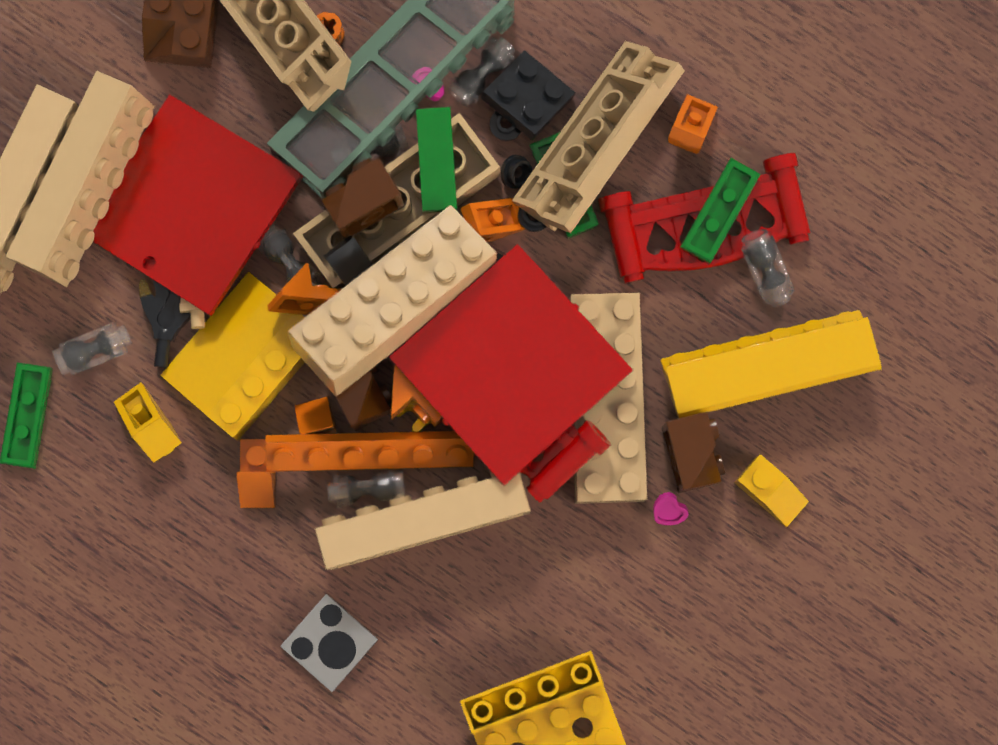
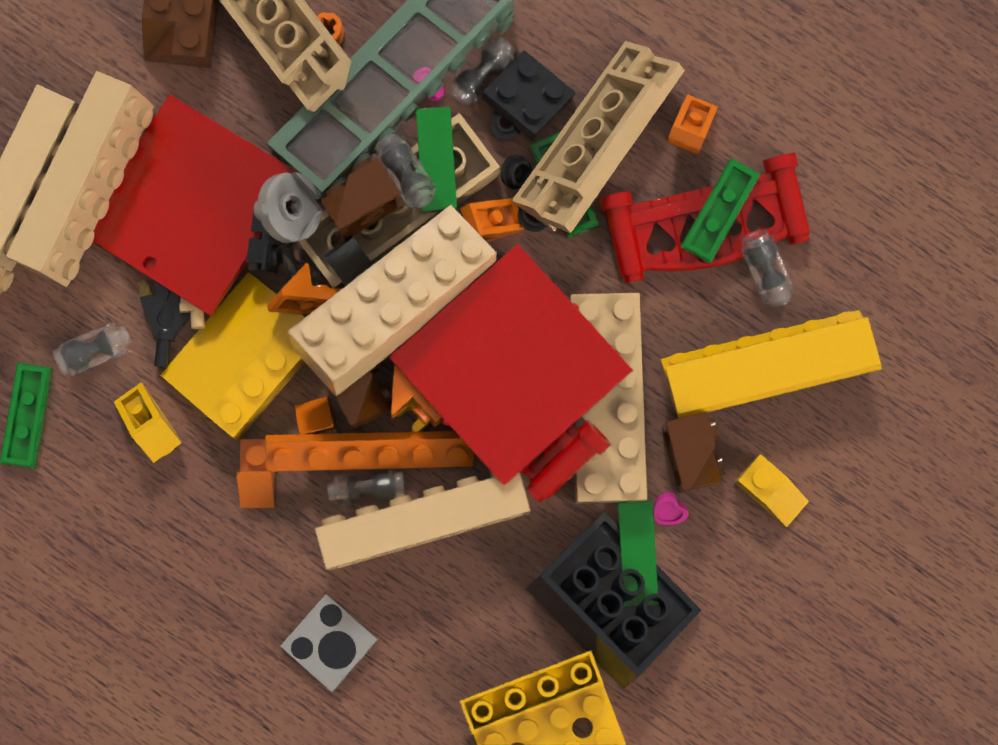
(265, 252): none -> black hinge
(272, 207): none -> light grey plate
(396, 155): none -> clear piece
(588, 598): none -> black slope
(638, 548): none -> green tile

